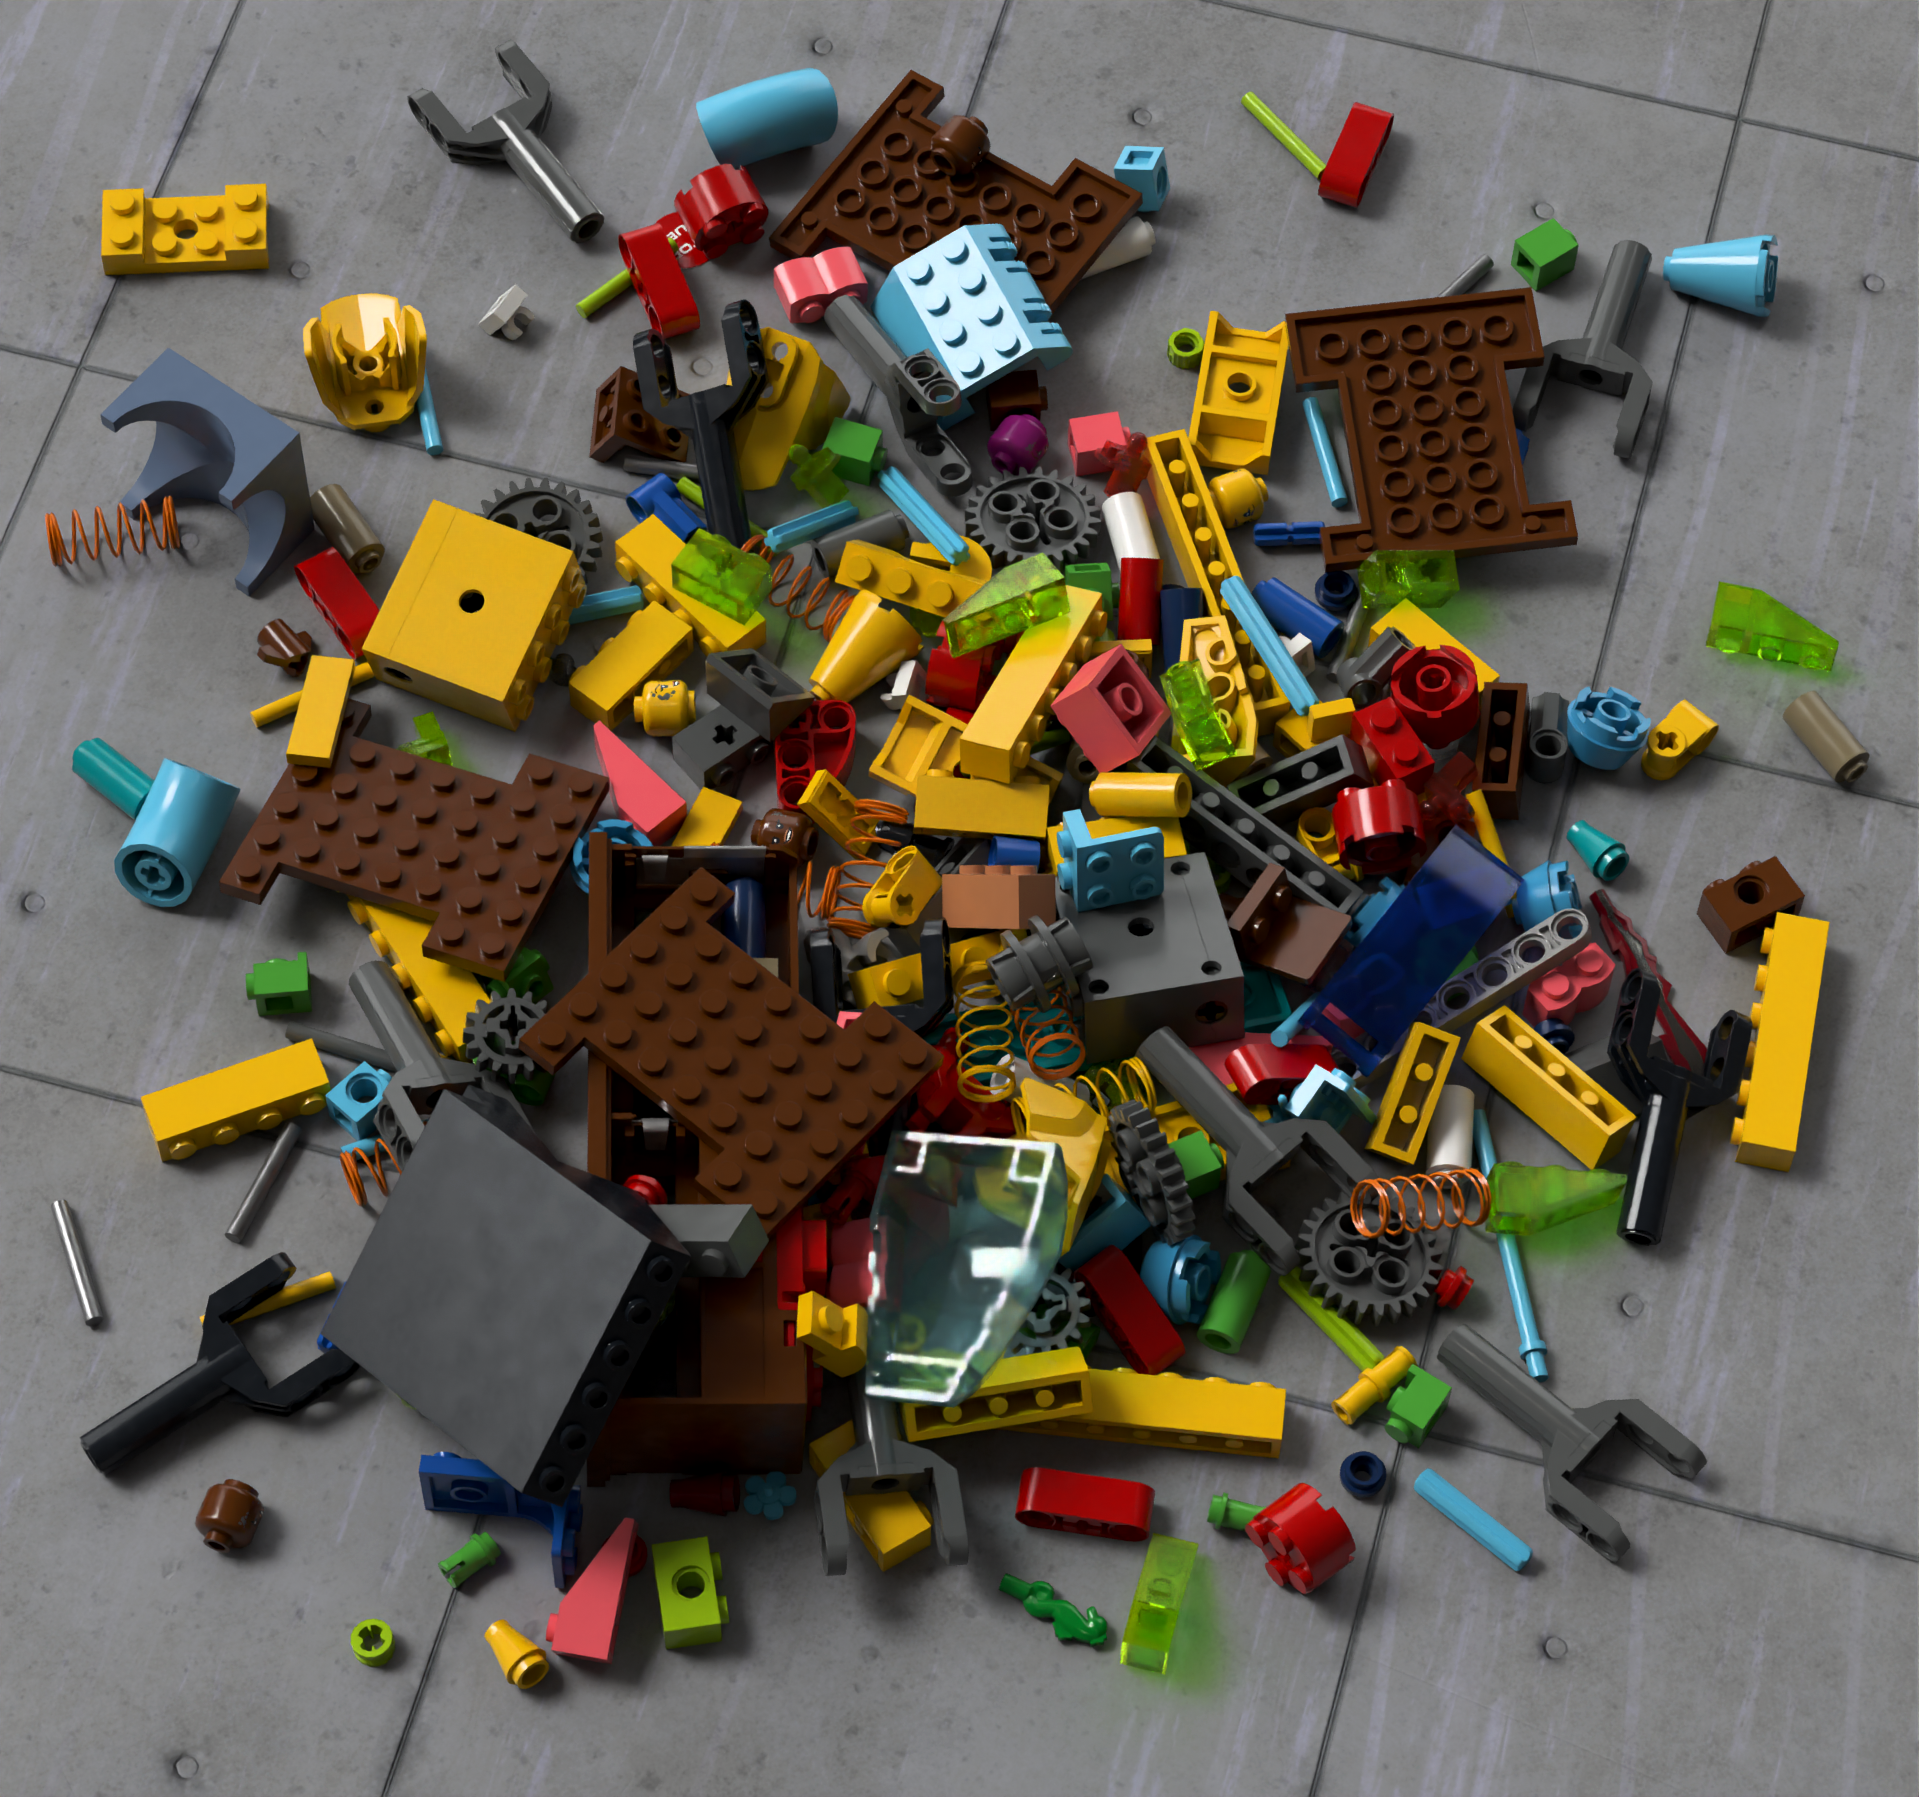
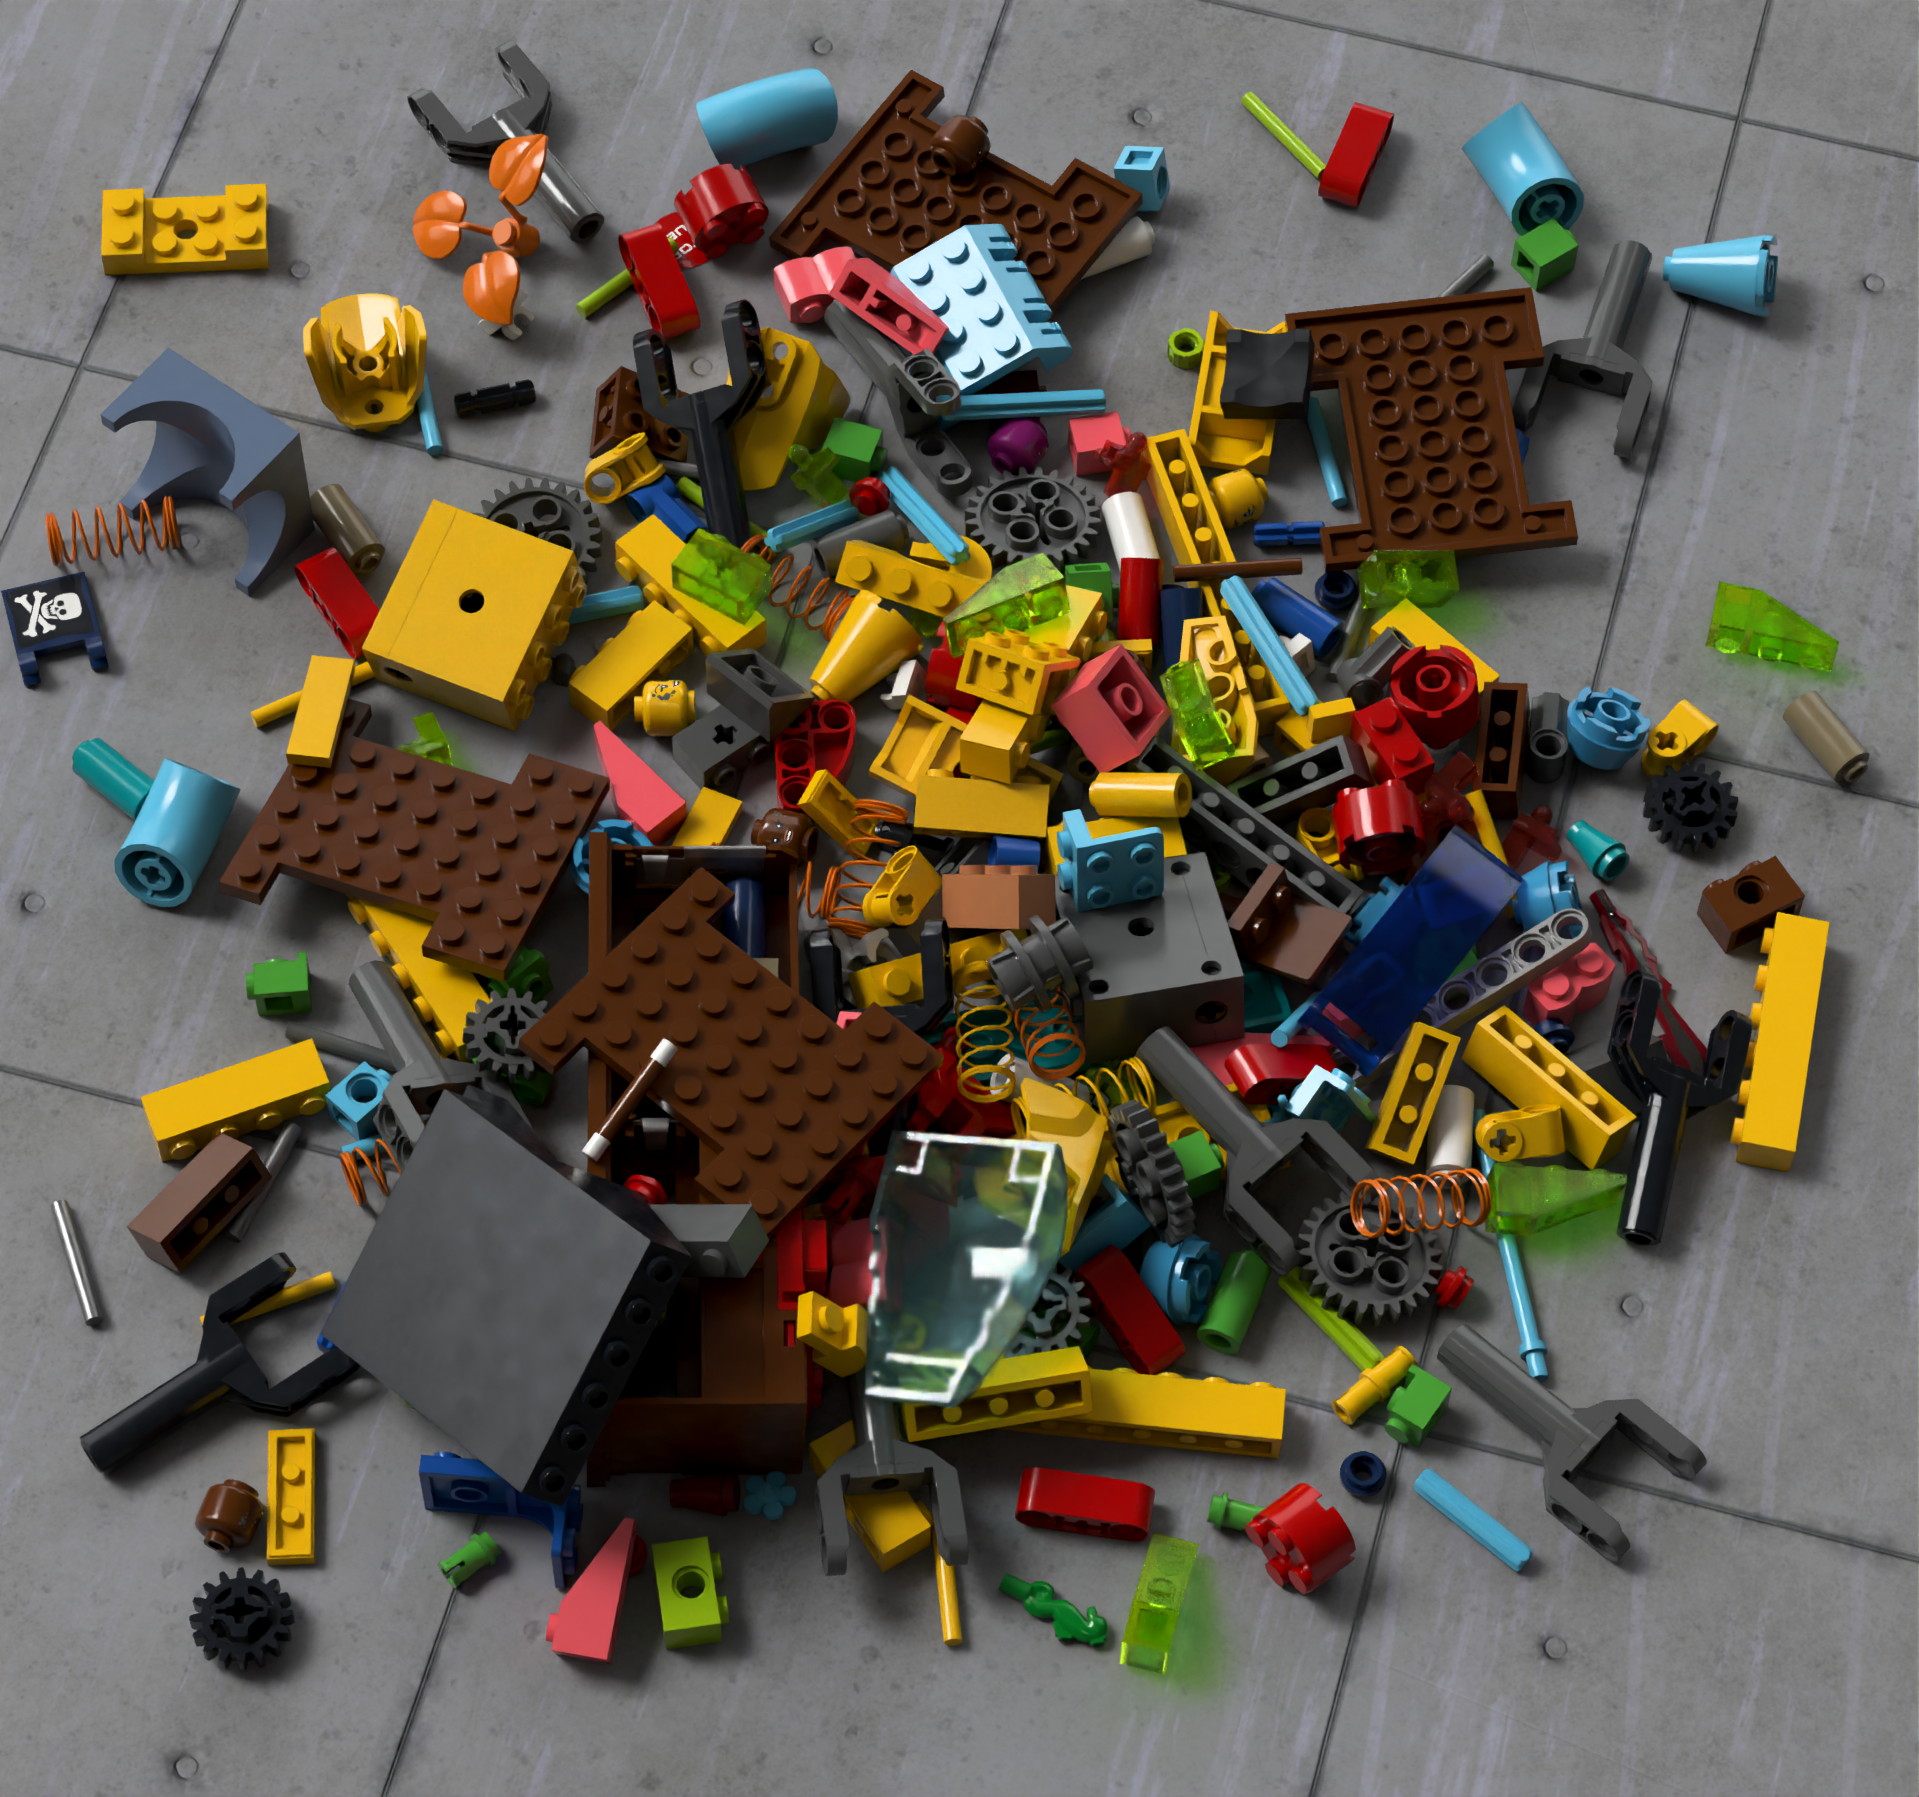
(51, 619): none -> flag
(199, 1202): none -> reddish brown brick
(222, 1613): none -> black gear
(284, 647): reddish brown piece -> none
(291, 1497): none -> yellow tile
(377, 1656): lime bush -> none
(494, 284): none -> orange plant
(494, 398): none -> black axle
(518, 1657): yellow cone -> none
(629, 465): none -> yellow piece
(629, 1100): none -> reddish brown bar
(870, 496): none -> red plate
(888, 306): none -> coral slope
(947, 1597): none -> yellow bar
(1011, 669): none -> yellow bracket
(1029, 405): none -> medium azure axle
(1243, 569): none -> reddish brown bar
(1267, 375): none -> black brick
(1525, 171): none -> medium azure brick
(1530, 1133): none -> yellow piece
(1531, 834): none -> clear red piece
(1690, 807): none -> black gear

